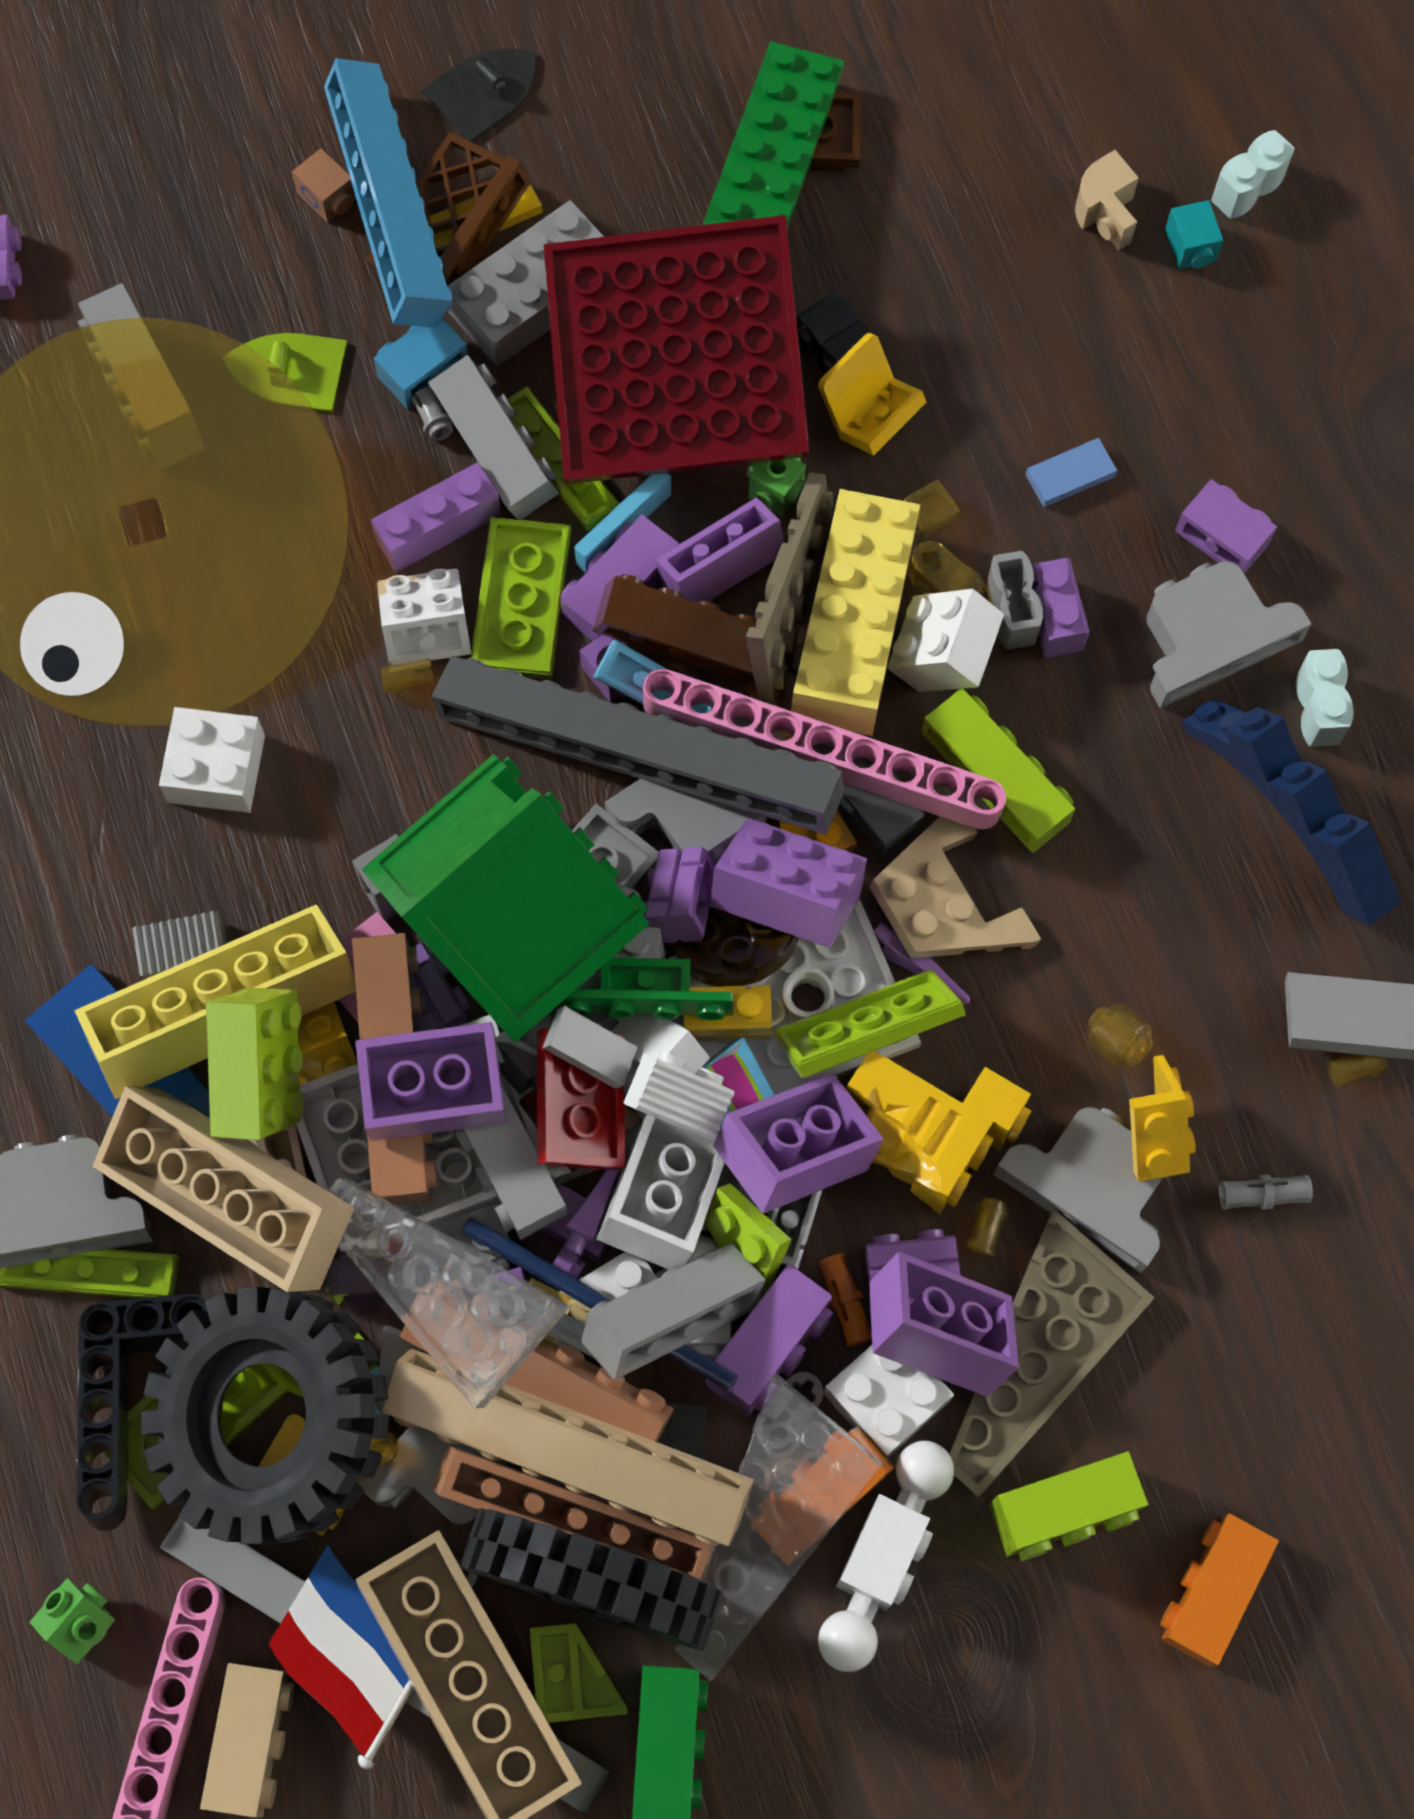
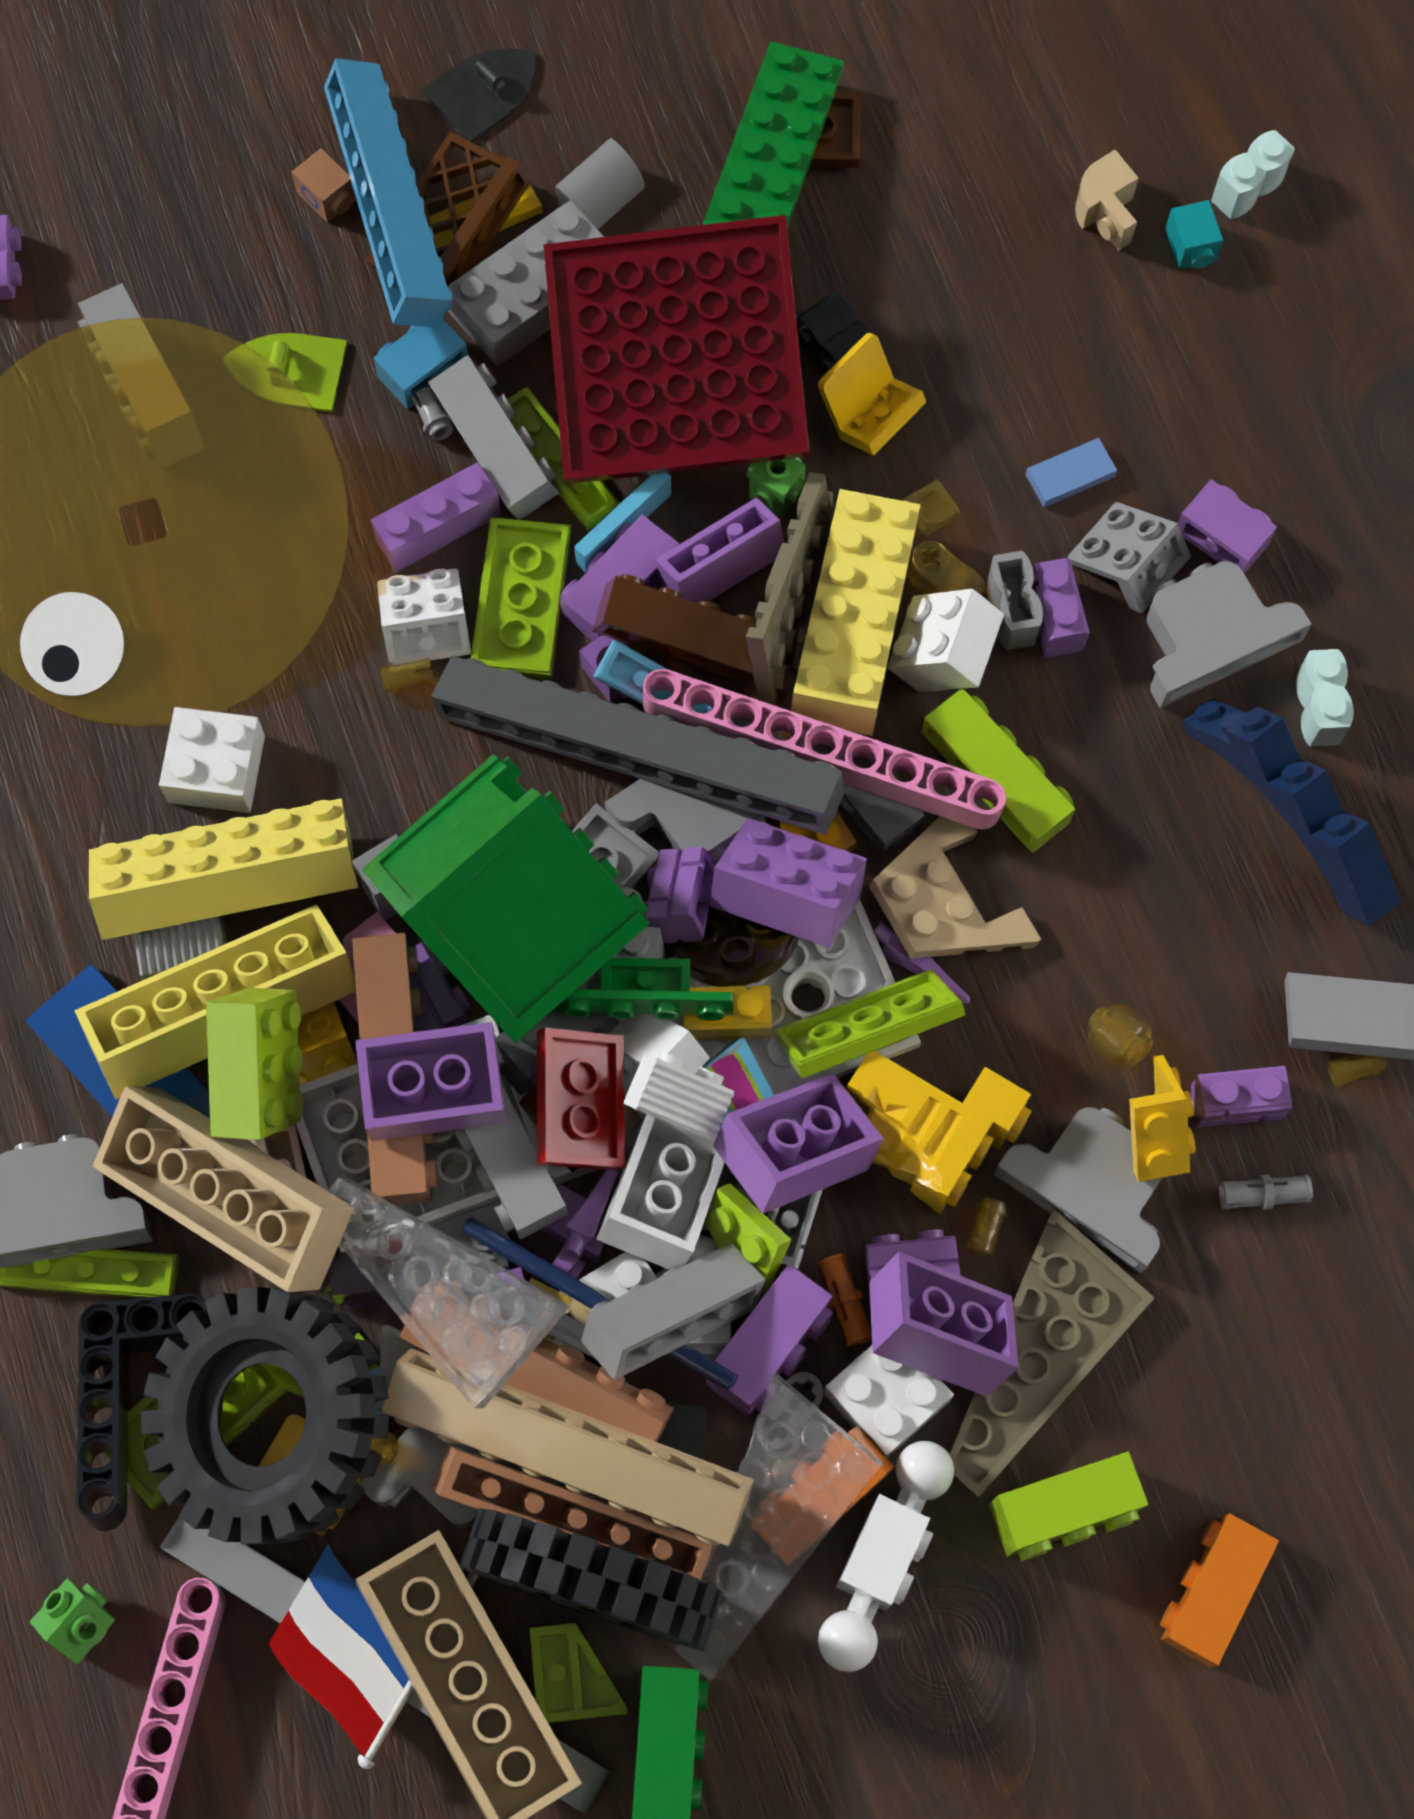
(221, 868): none -> light yellow brick
(247, 1741): tan brick -> none
(590, 1047): light grey tile -> none
(601, 183): none -> light grey brick
(1134, 551): none -> light grey bracket
(1241, 1096): none -> medium lavender brick

